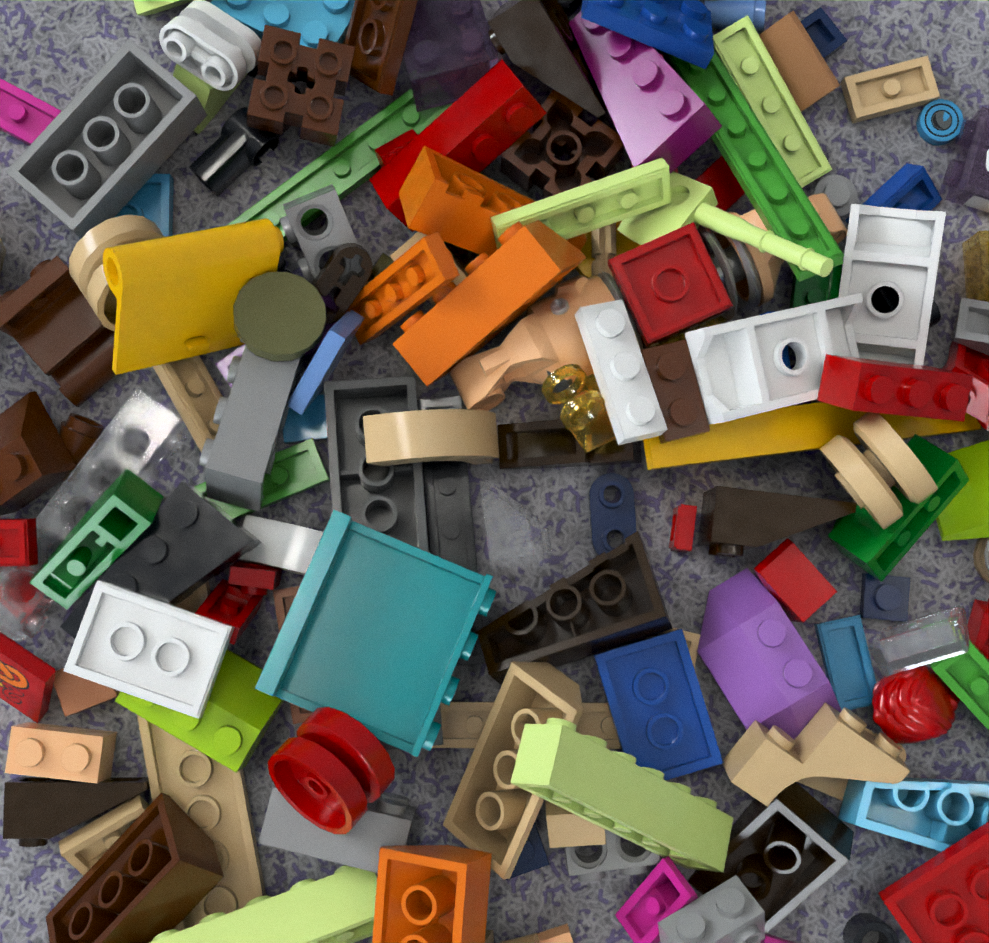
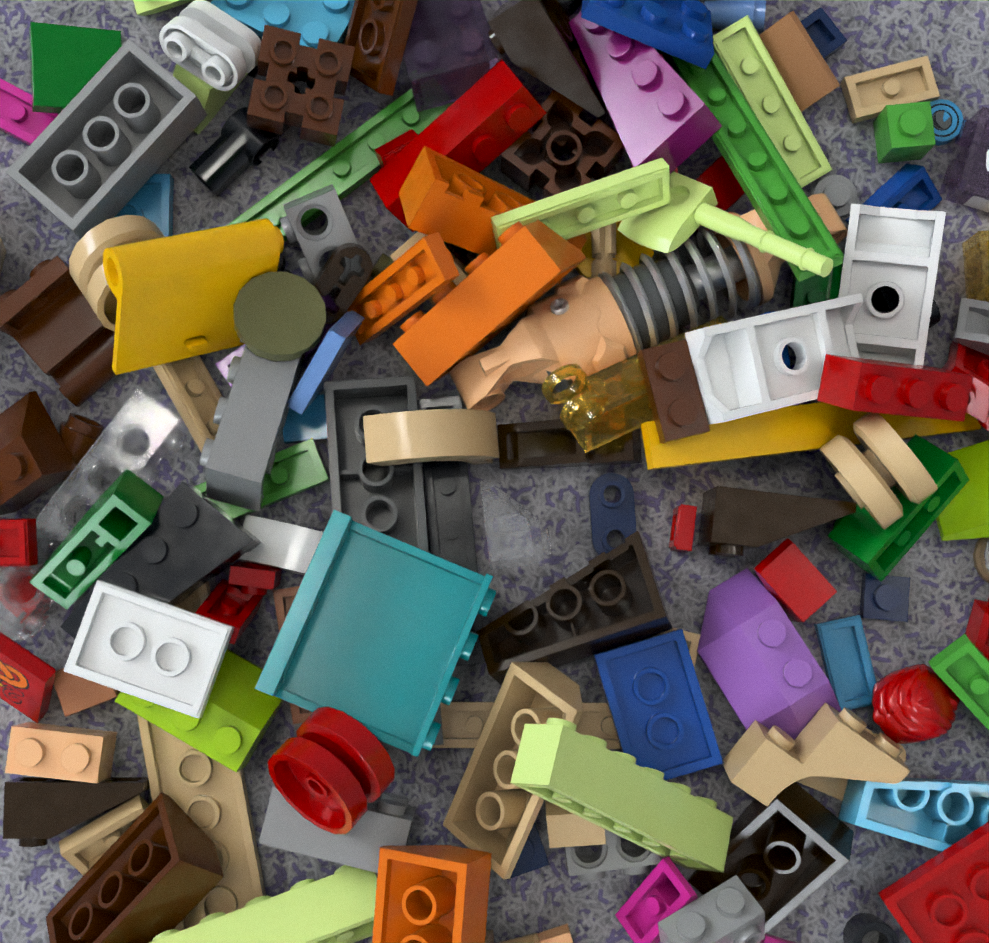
(65, 61): none -> green tile
(620, 371): white plate -> none
(670, 284): red tile -> none
(904, 132): none -> bright green brick
(921, 641): clear slope -> none

